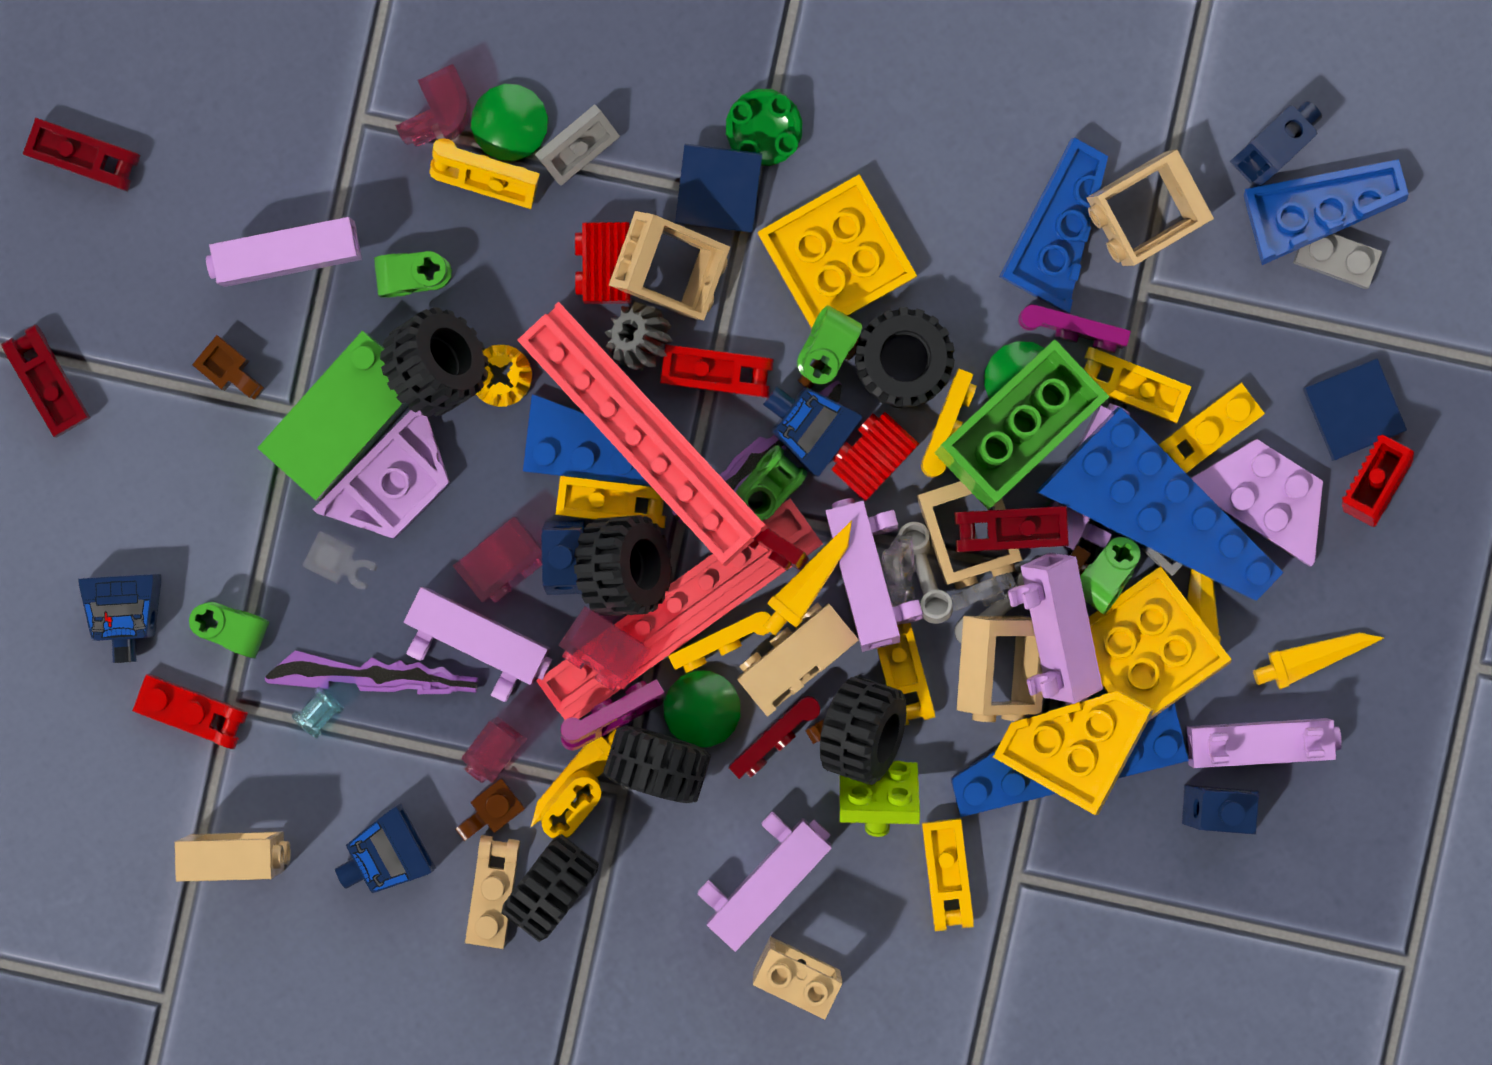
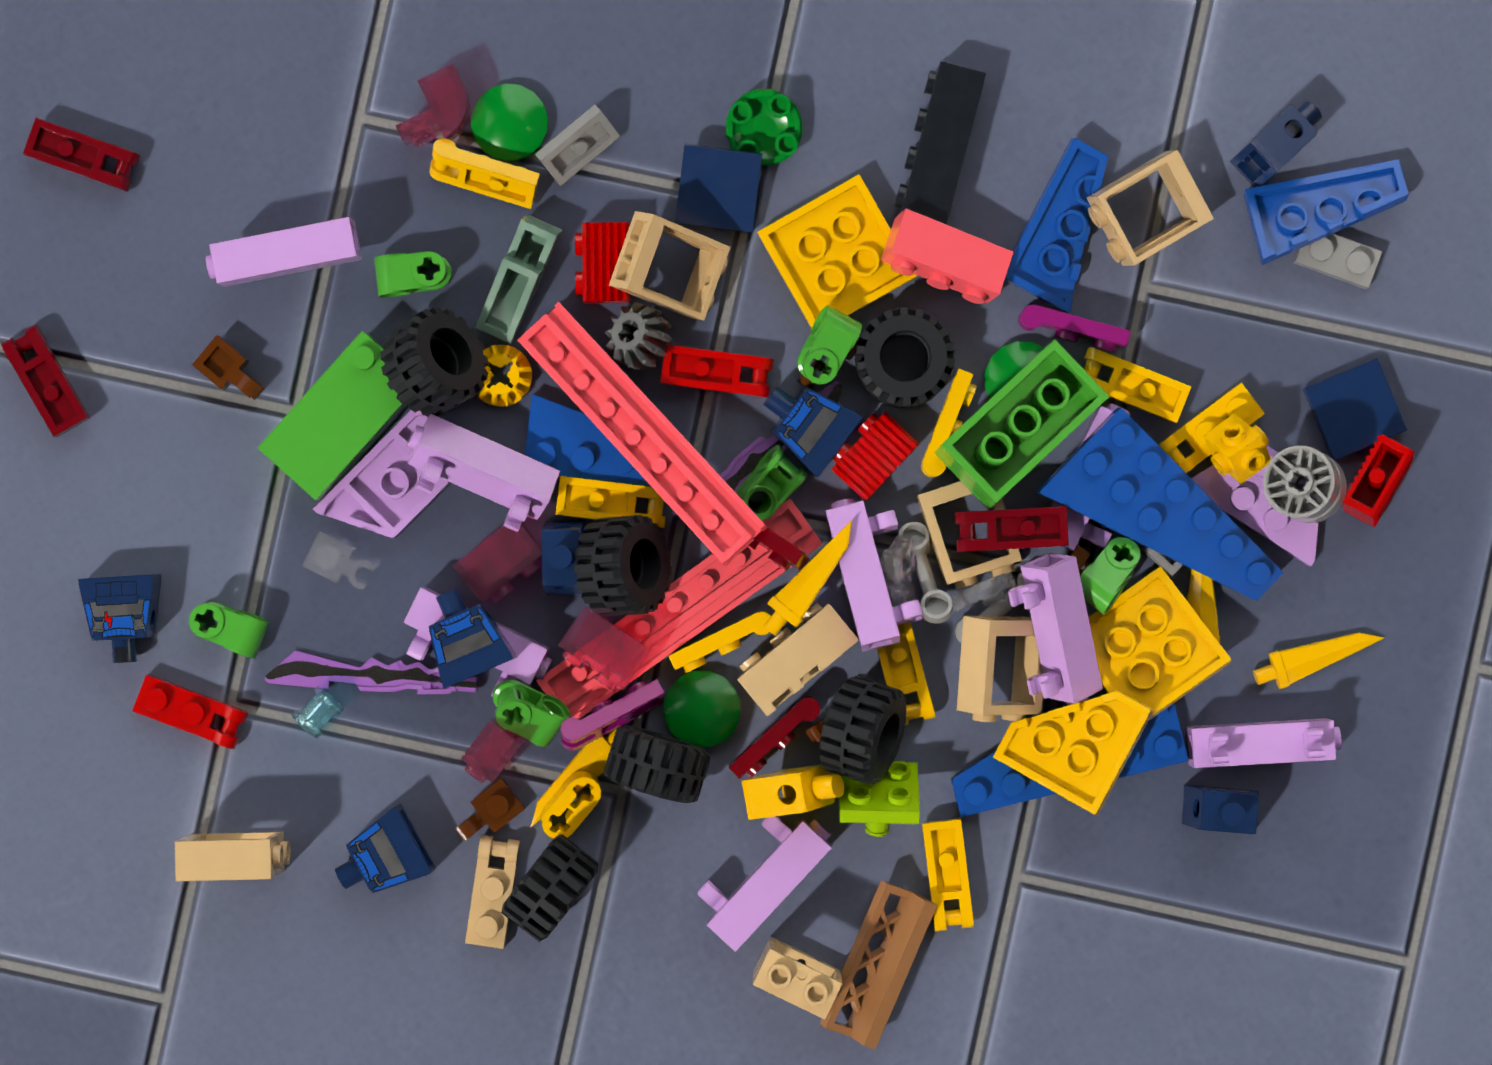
(466, 640): none -> dark blue torso
(482, 468): none -> lavender brick
(518, 278): none -> sand green slope
(529, 712): none -> bright green piece
(802, 791): none -> yellow torso
(885, 966): none -> medium nougat fence
(942, 142): none -> black brick
(946, 257): none -> coral brick
(1238, 448): none -> yellow brick
(1322, 492): none -> light grey wheel

